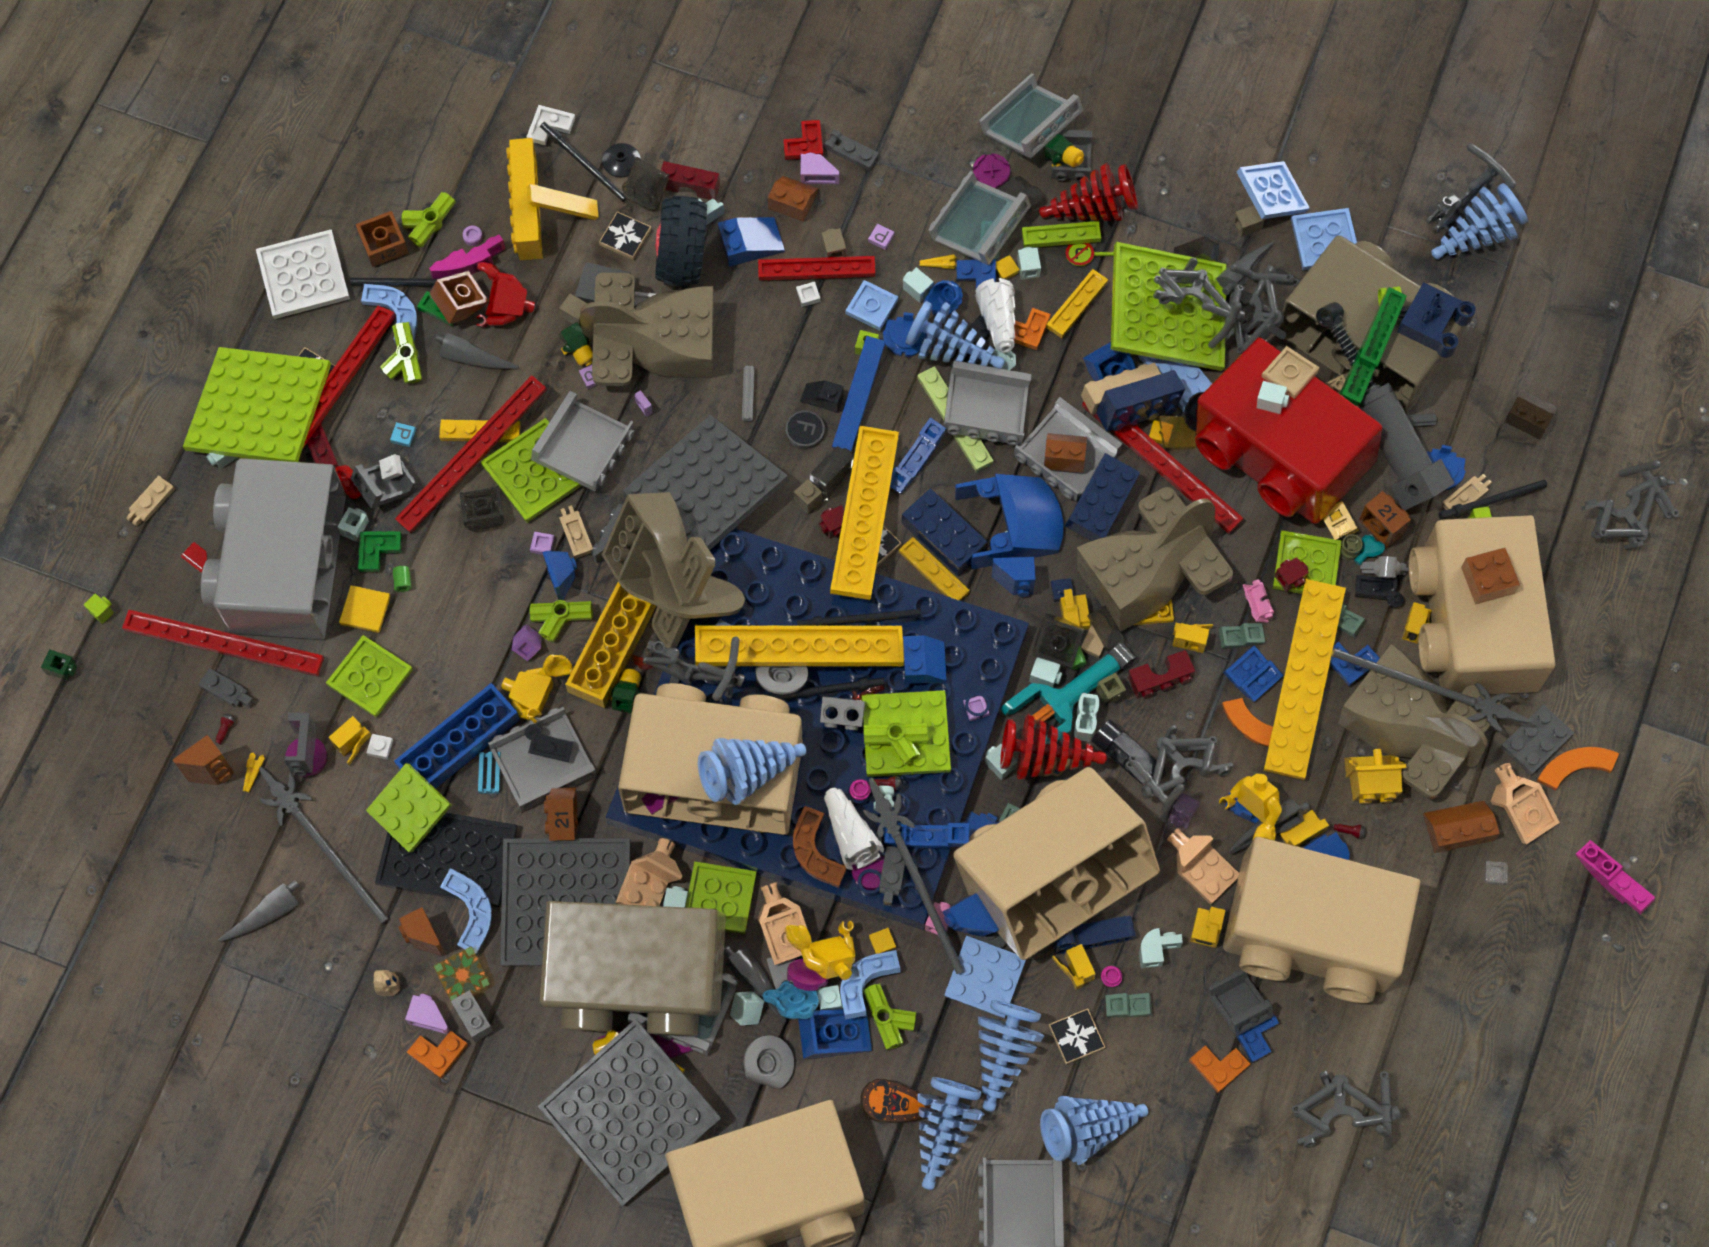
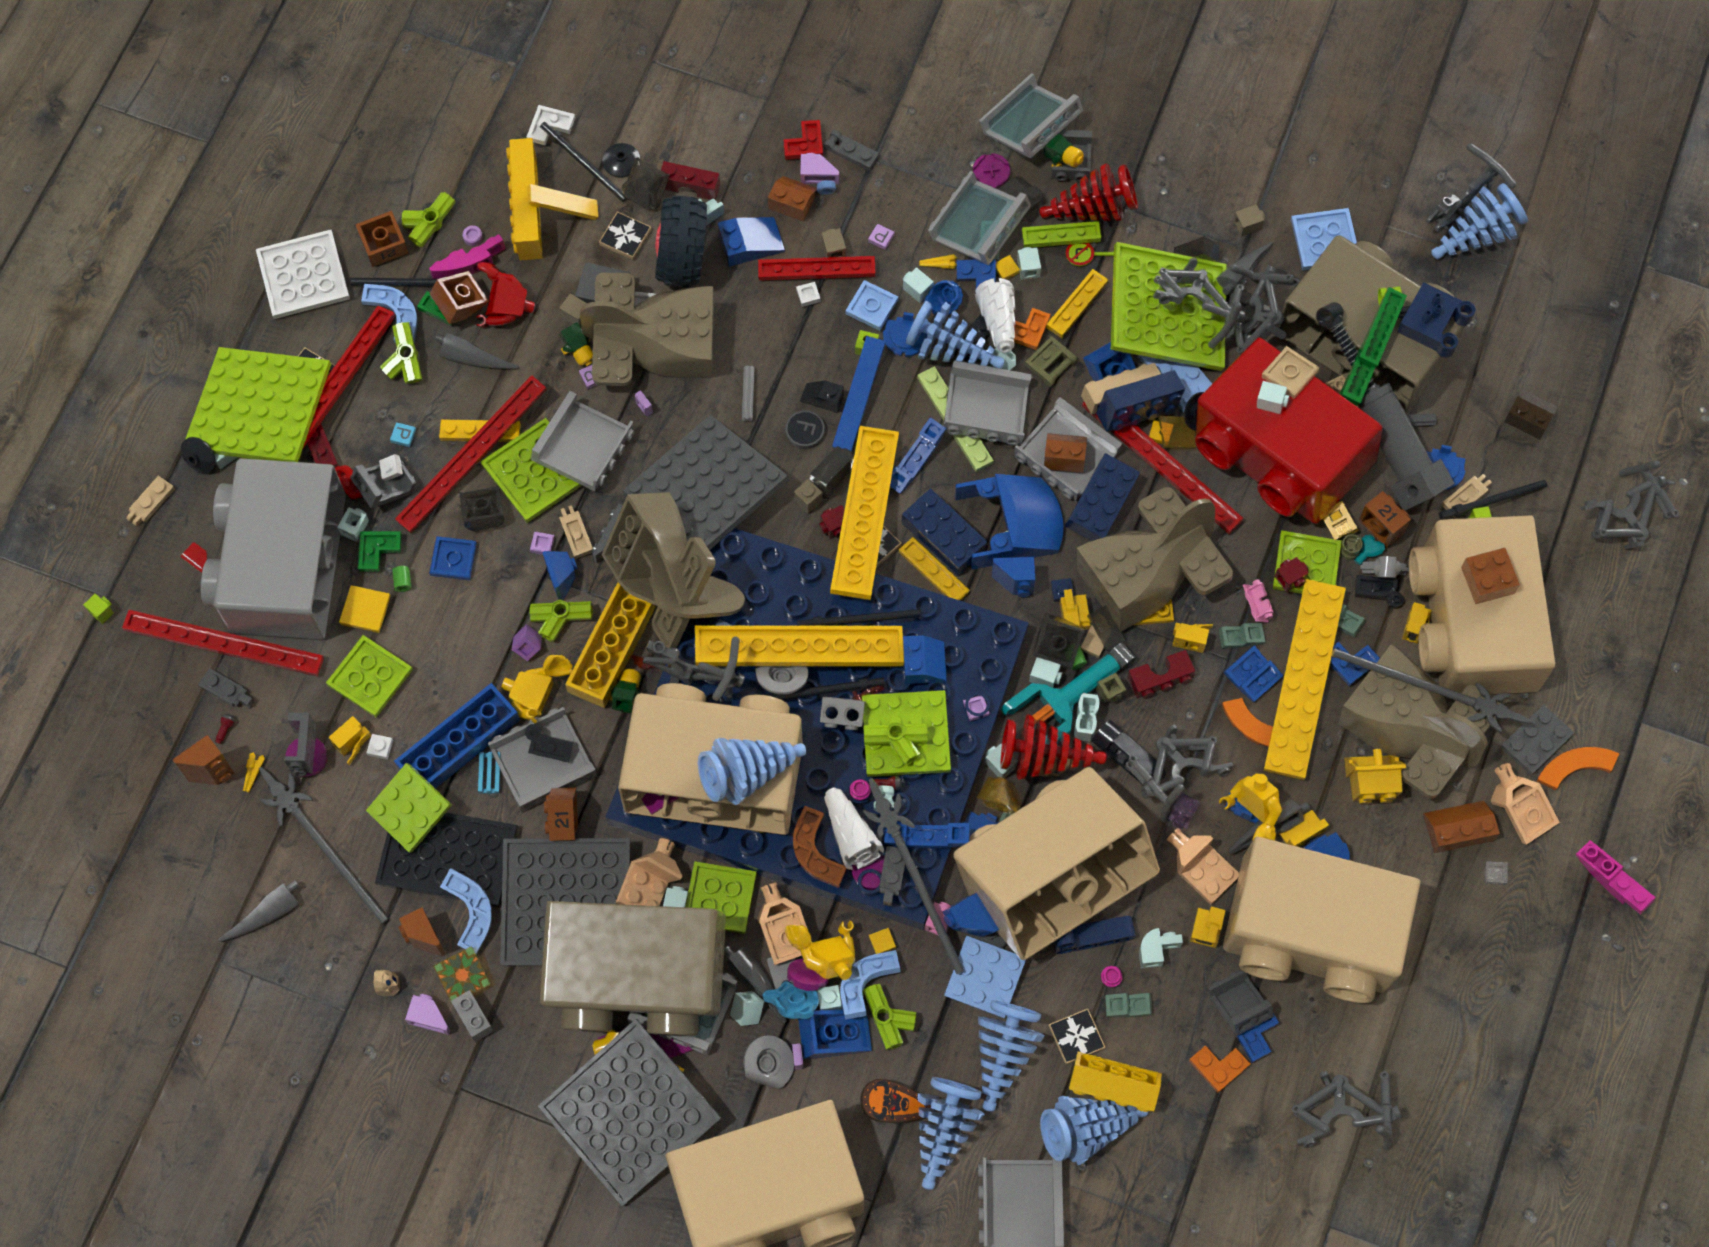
(54, 661): dark green brick -> none
(198, 455): none -> black dish
(438, 1058): orange plate -> none
(453, 558): none -> blue tile
(797, 1053): none -> lavender tile
(826, 187): none -> medium blue tile
(998, 795): none -> clear yellow slope
(1046, 356): none -> olive plate
(1079, 966): yellow piece -> none
(1115, 1082): none -> yellow brick
(1272, 190): light blue plate -> none
(1357, 831): dark red piece -> none

